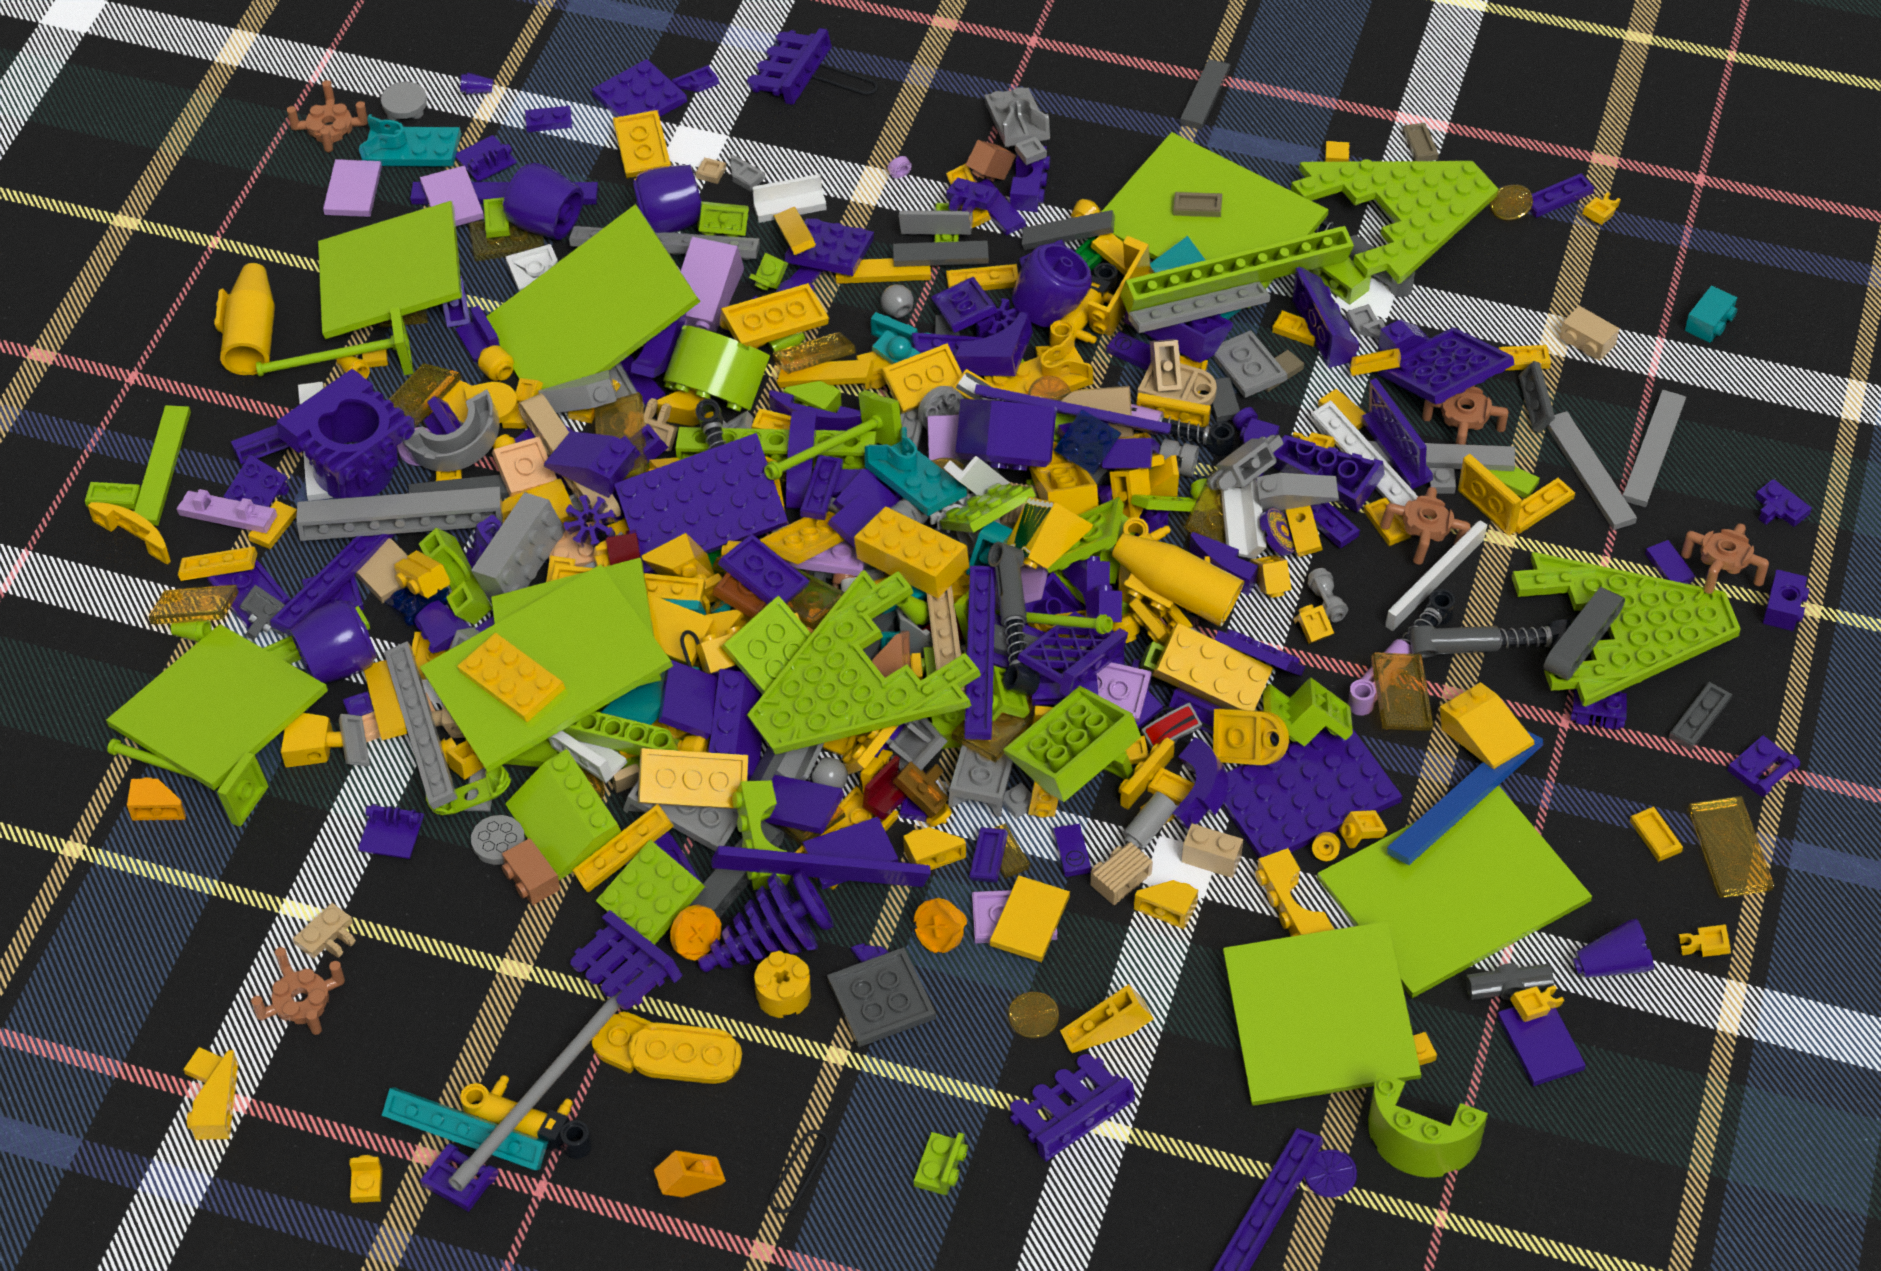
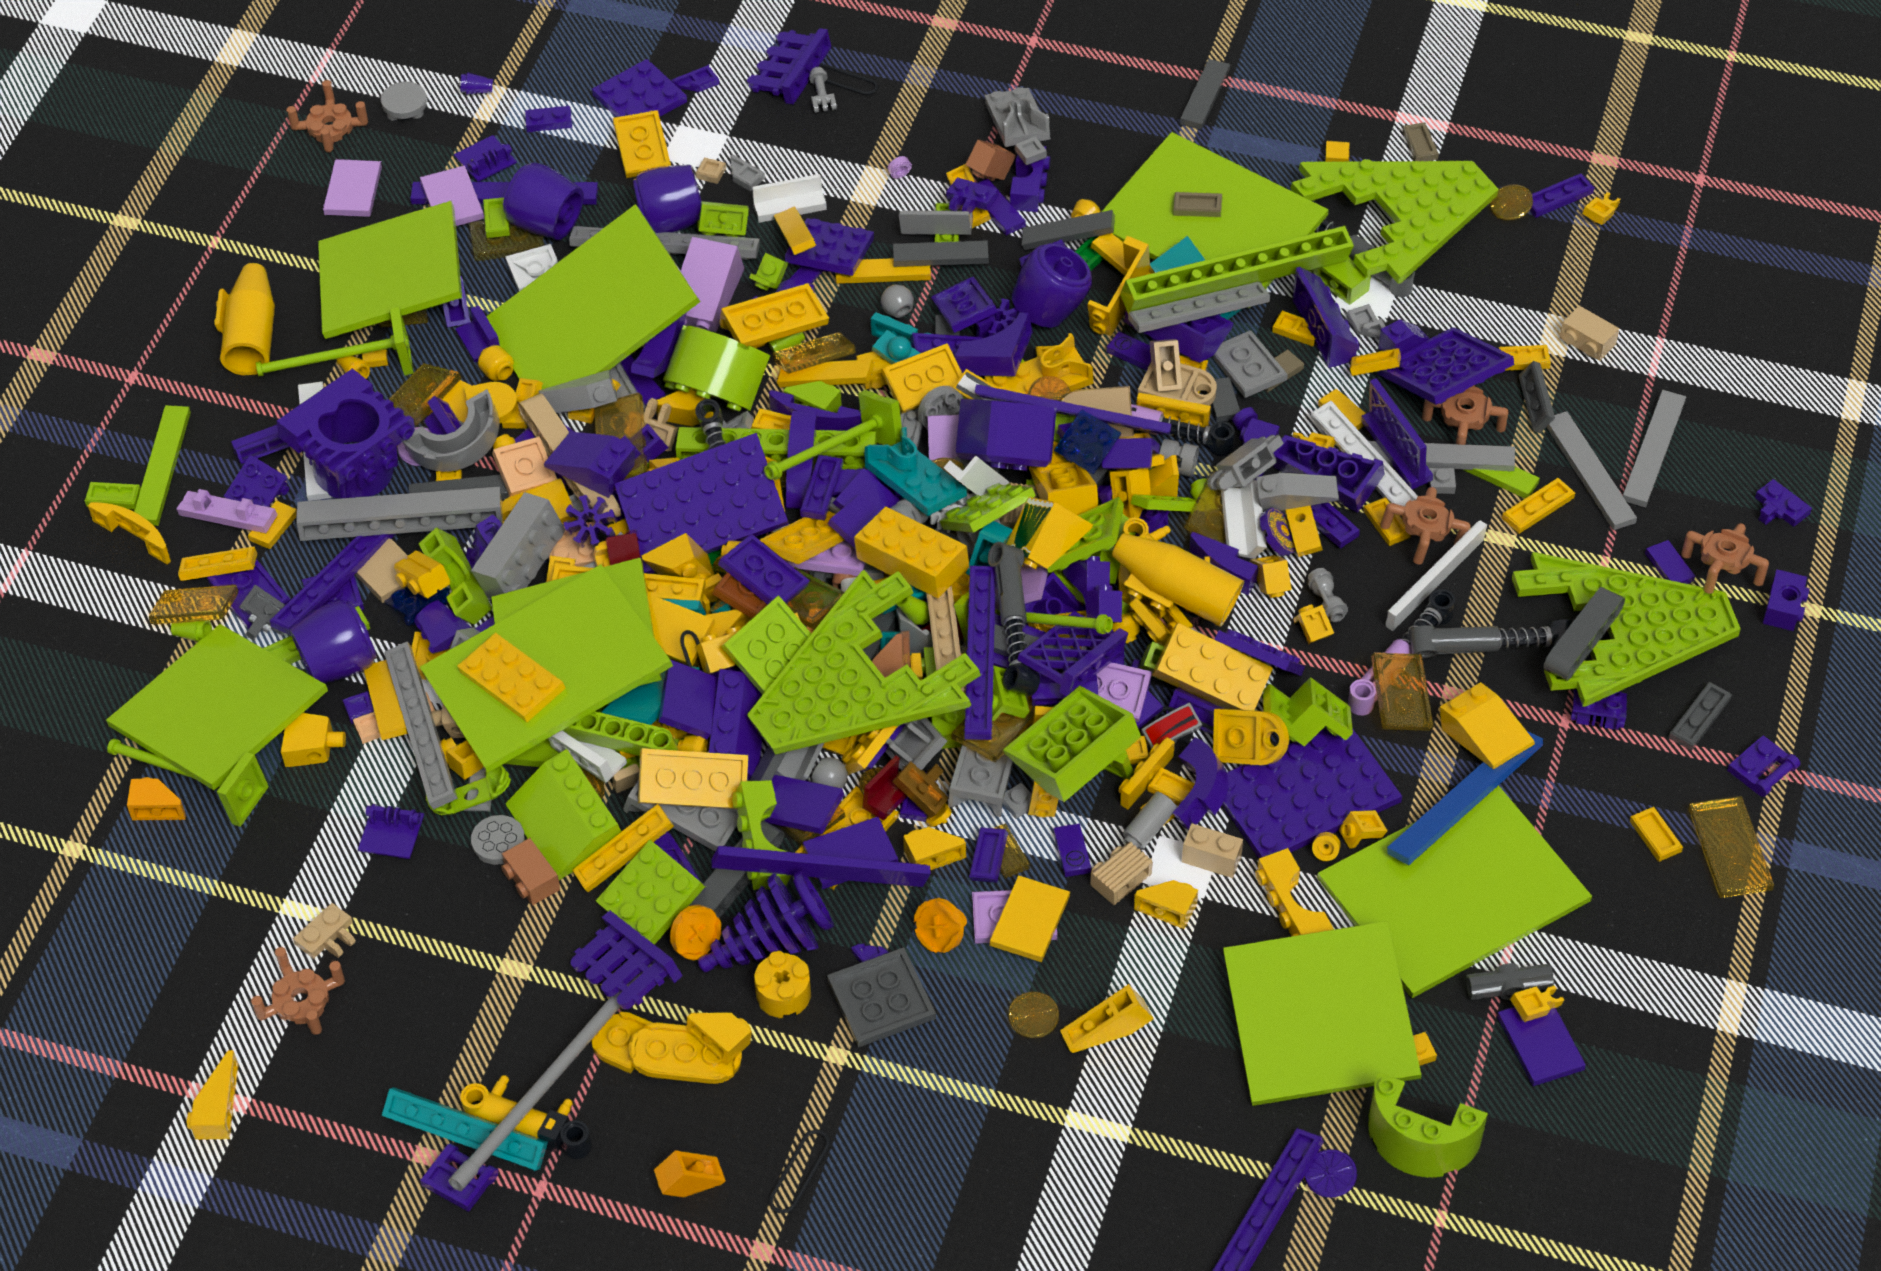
(202, 1065): yellow tile -> none
(354, 740): light grey tile -> none
(366, 1179): yellow bracket -> none
(409, 145): teal plate -> none
(720, 1033): none -> yellow slope
(818, 77): none -> light grey hinge
(875, 767): yellow plate -> none
(940, 1163): lime bracket -> none
(988, 277): yellow tile -> none
(1084, 1115): dark purple fence -> none
(1102, 290): yellow piece -> none
(1489, 494): yellow tile -> none
(1615, 953): dark purple cone -> none
(1710, 941): yellow plate -> none
(1711, 314): teal brick -> none

